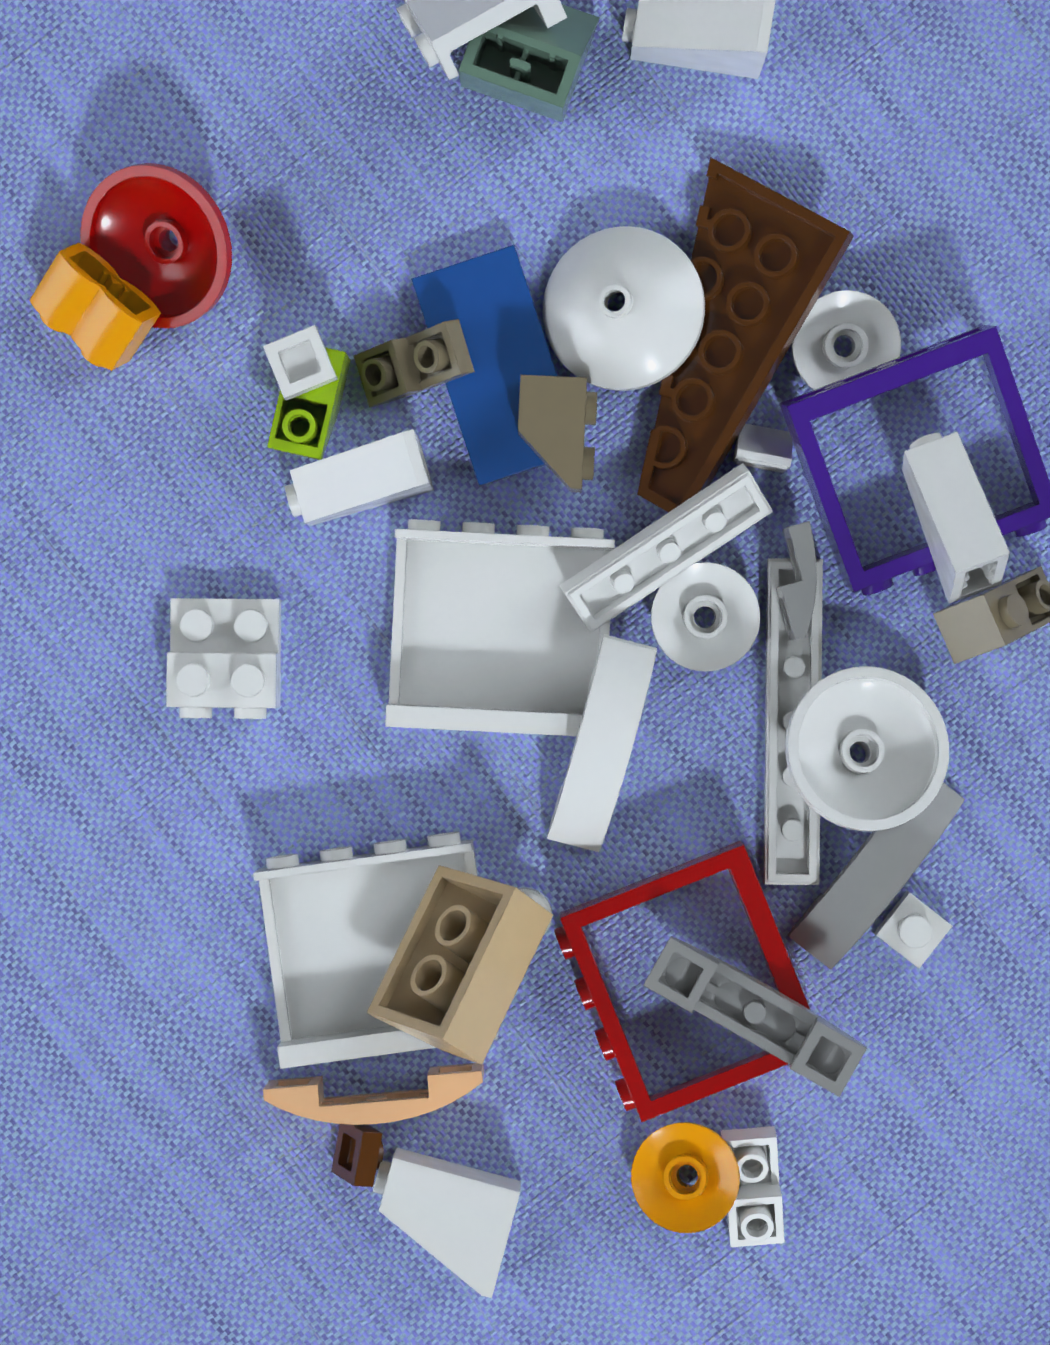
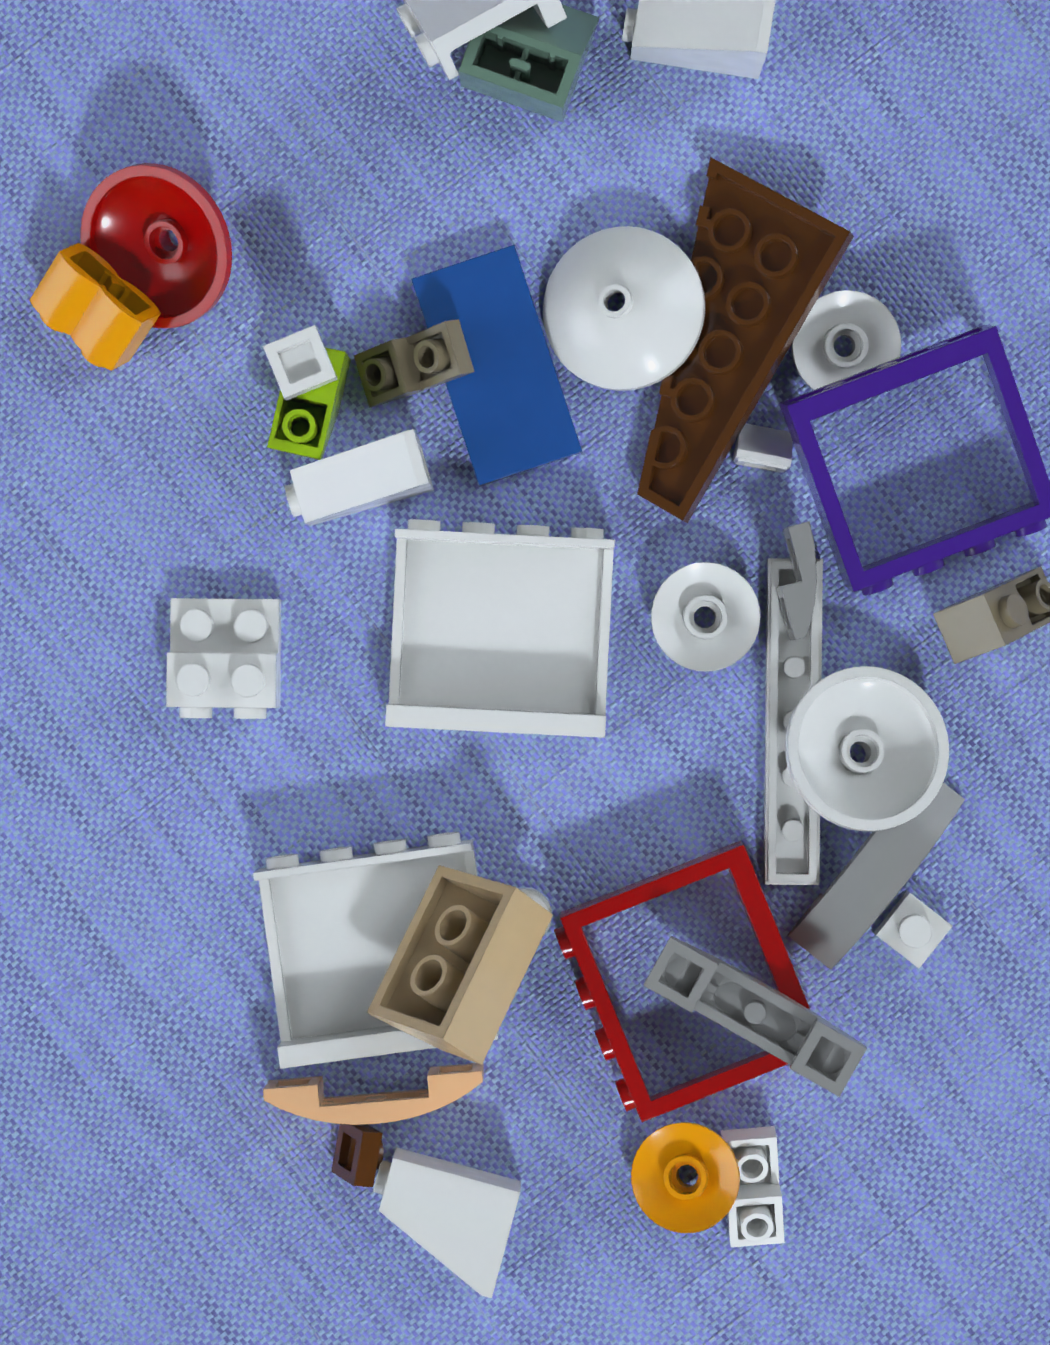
(554, 422): dark tan slope -> none
(603, 743): white slope -> none
(666, 548): white tile -> none
(954, 516): white slope -> none

